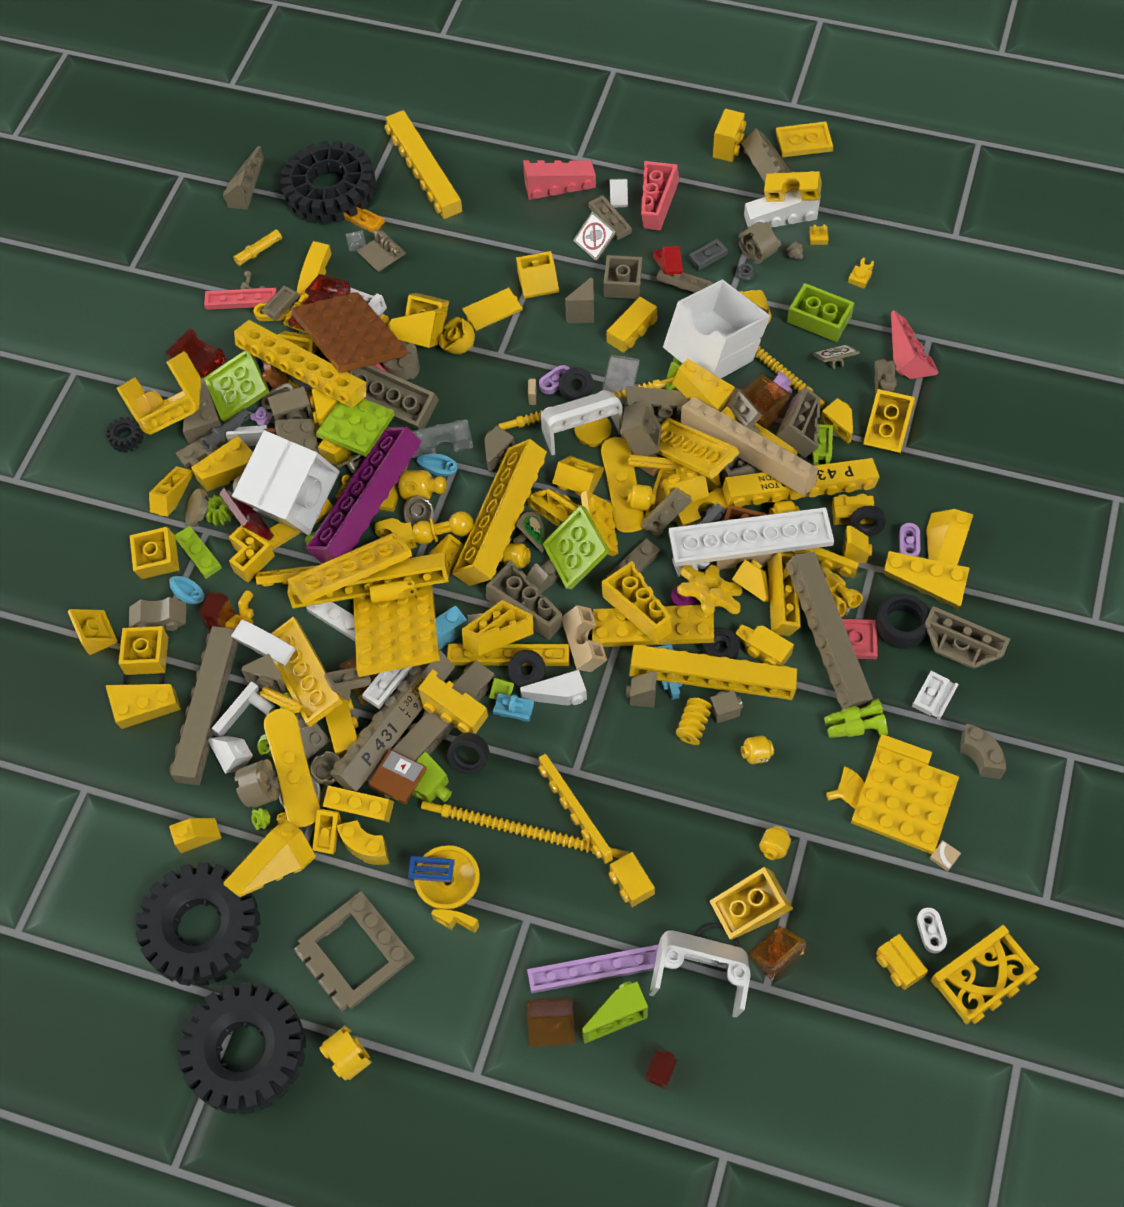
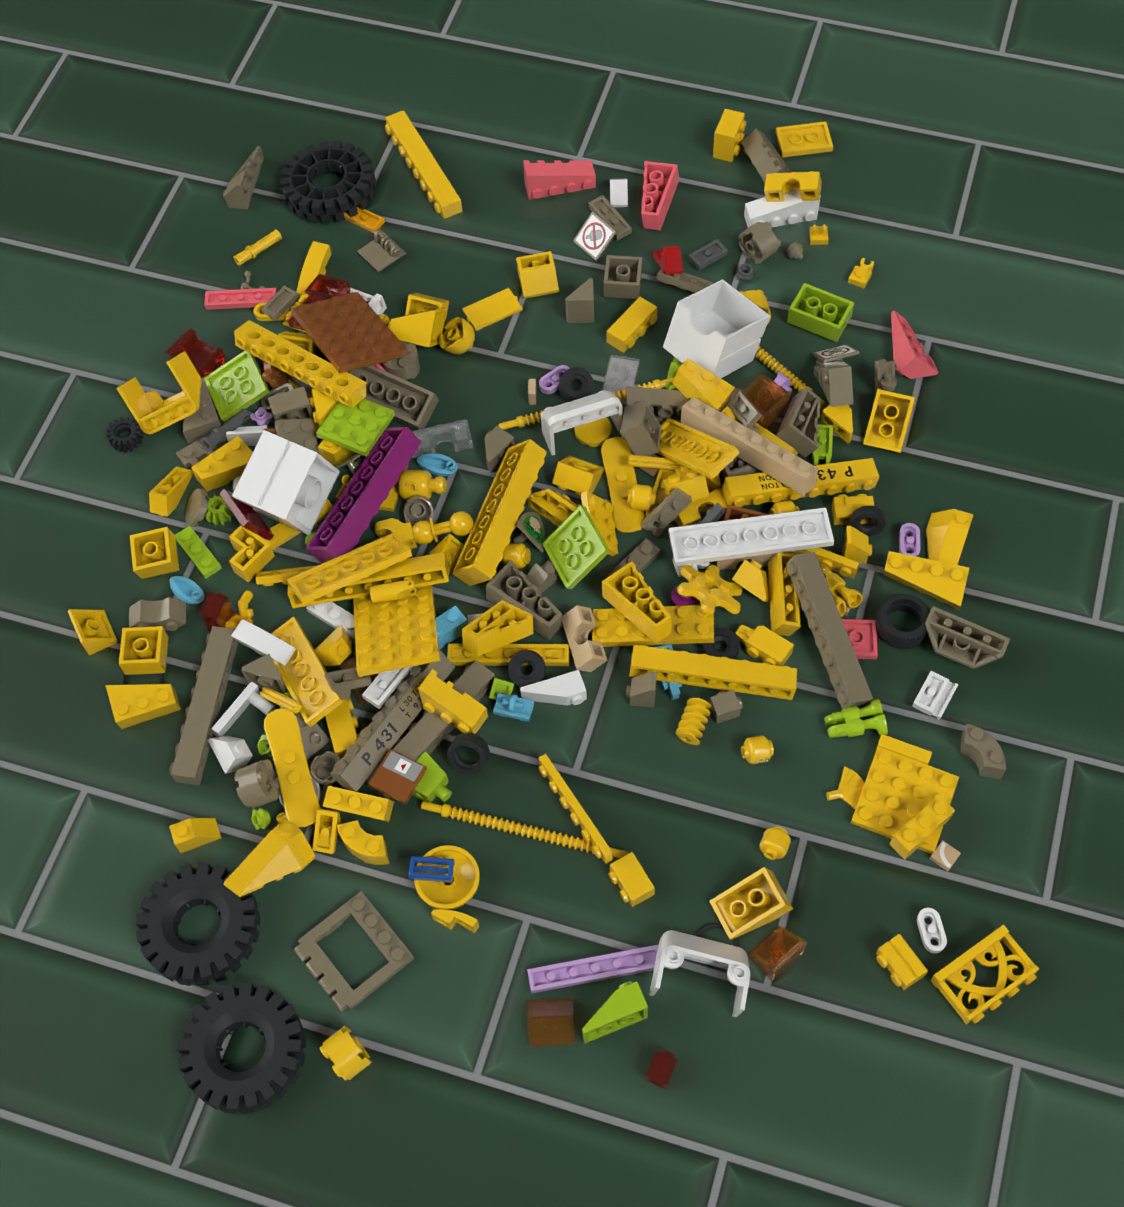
(335, 647): none -> yellow slope
(355, 240): clear plate -> none
(835, 381): none -> dark tan wedge
(921, 827): none -> yellow brick

